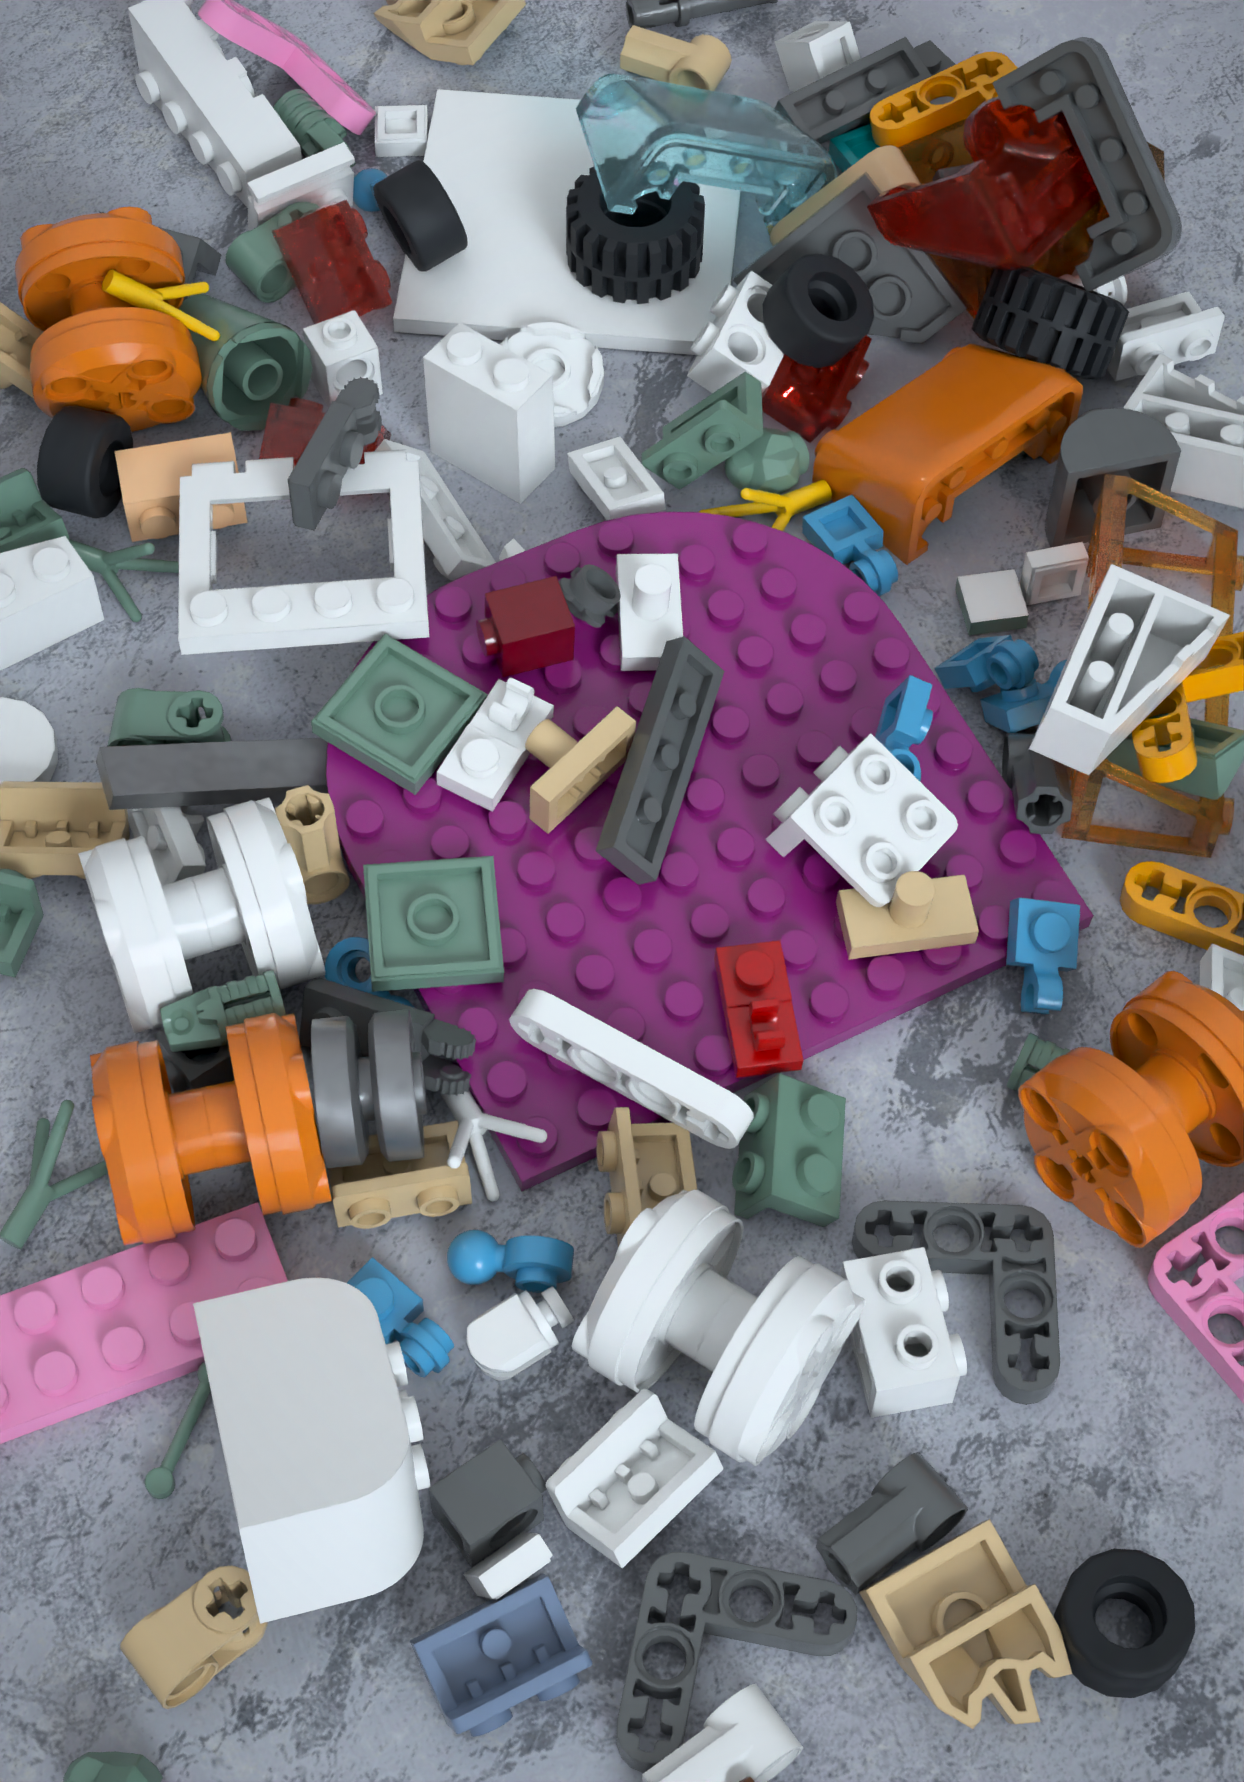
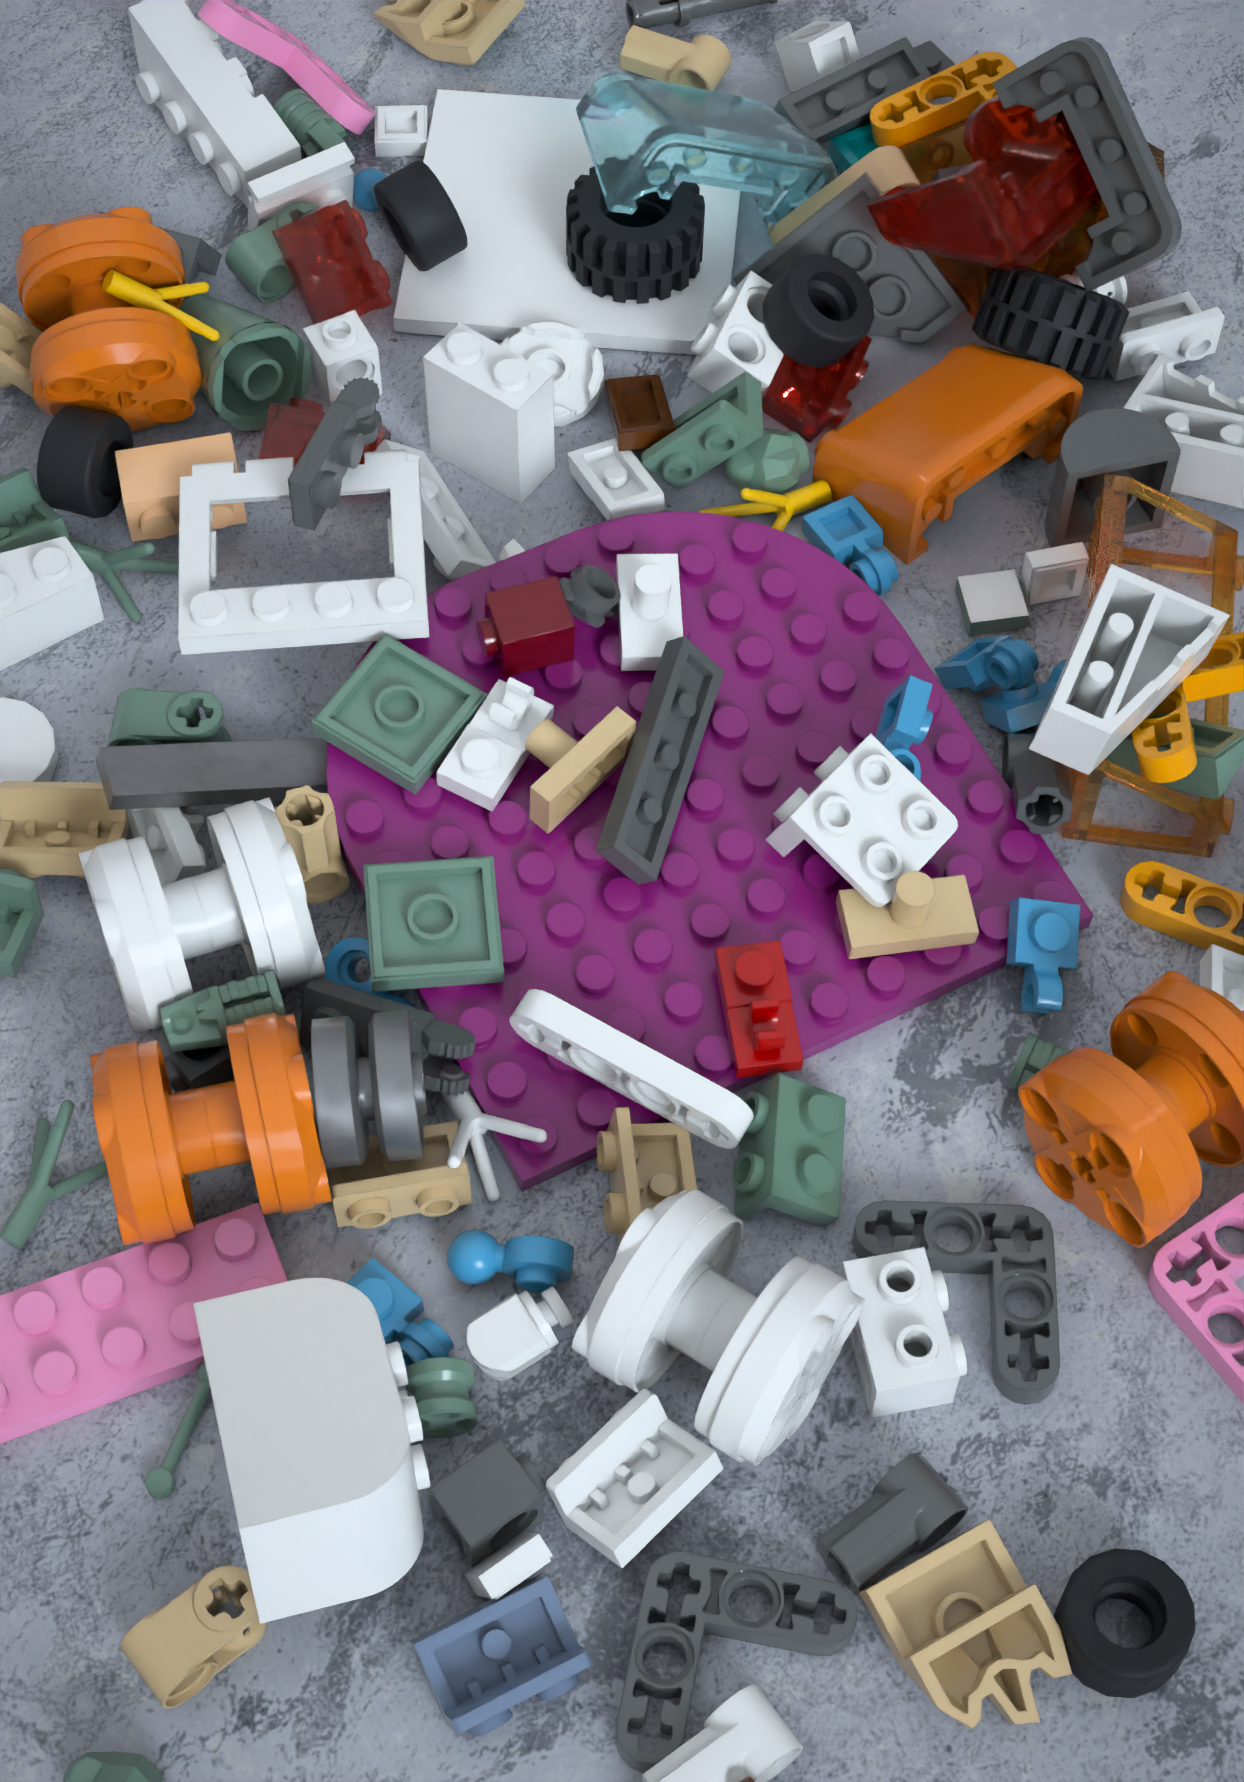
(442, 1395): none -> sand green wheel
(638, 411): none -> reddish brown tile

